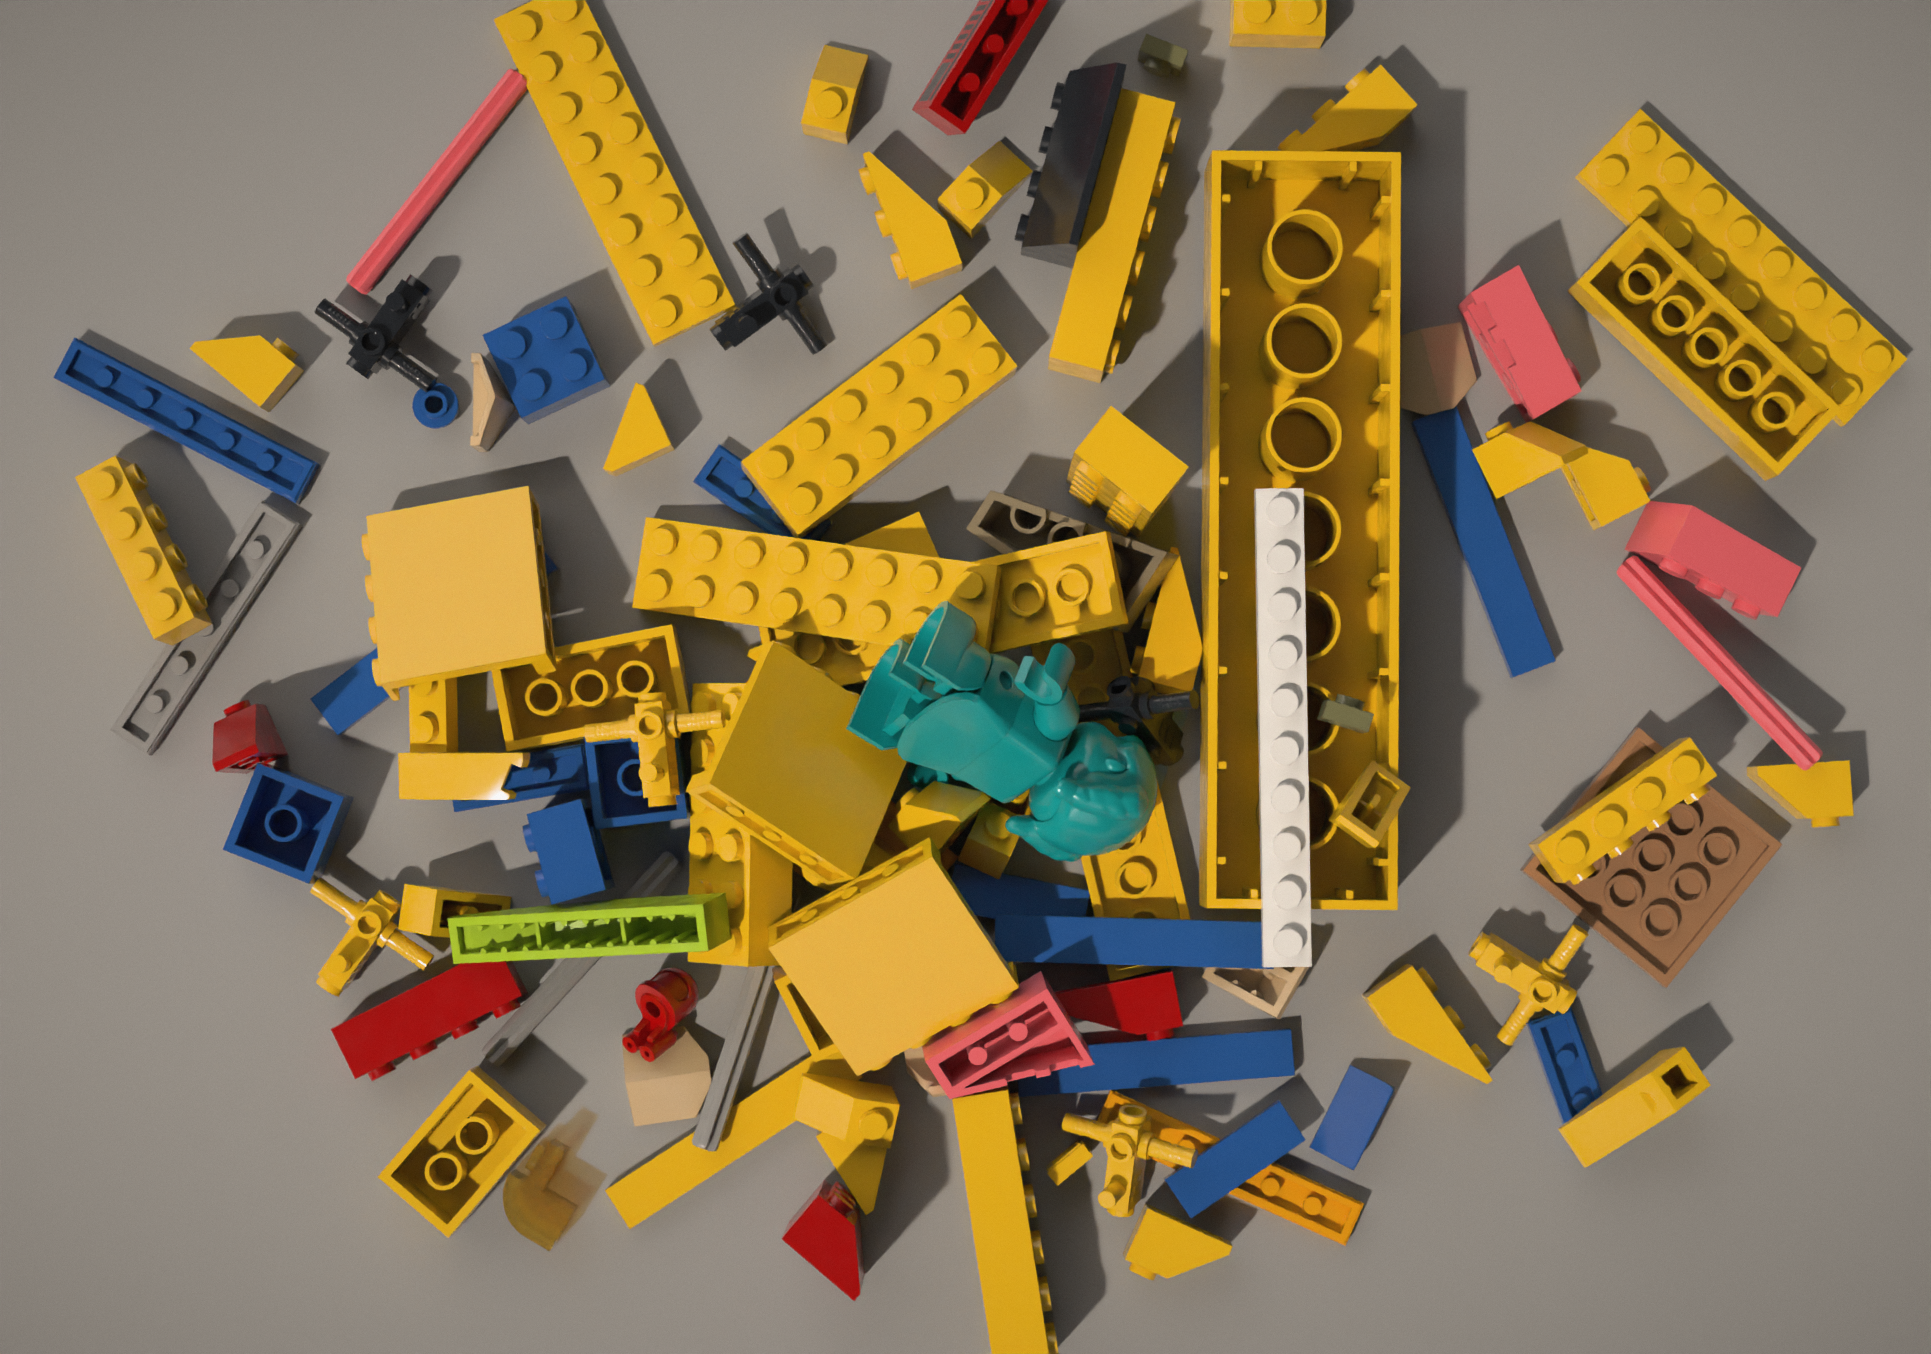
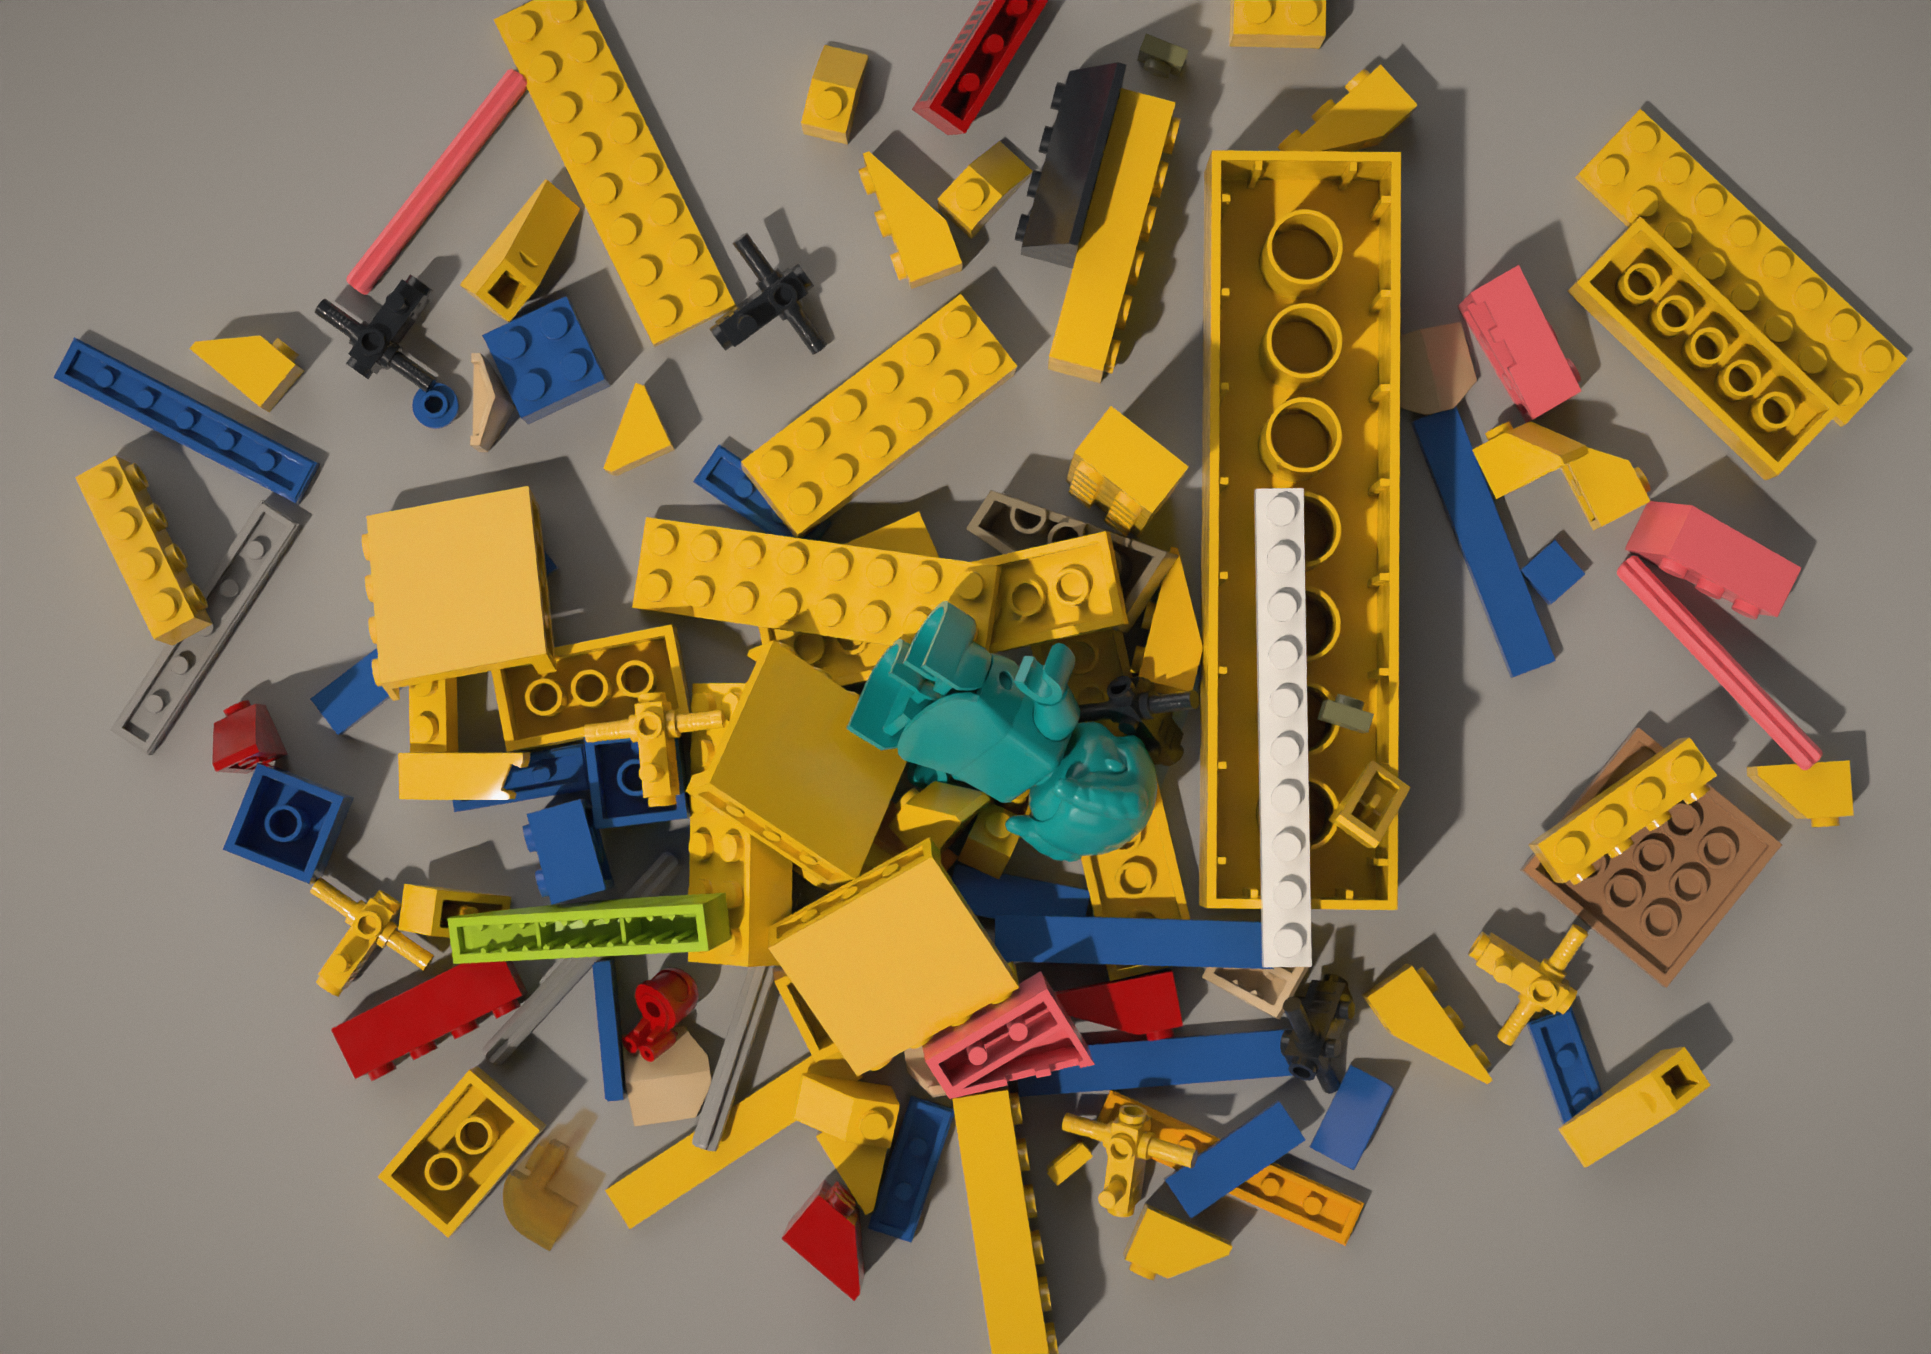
(522, 252): none -> yellow slope
(609, 1029): none -> blue tile
(911, 1168): none -> blue tile
(1316, 1030): none -> black piece
(1552, 572): none -> blue tile

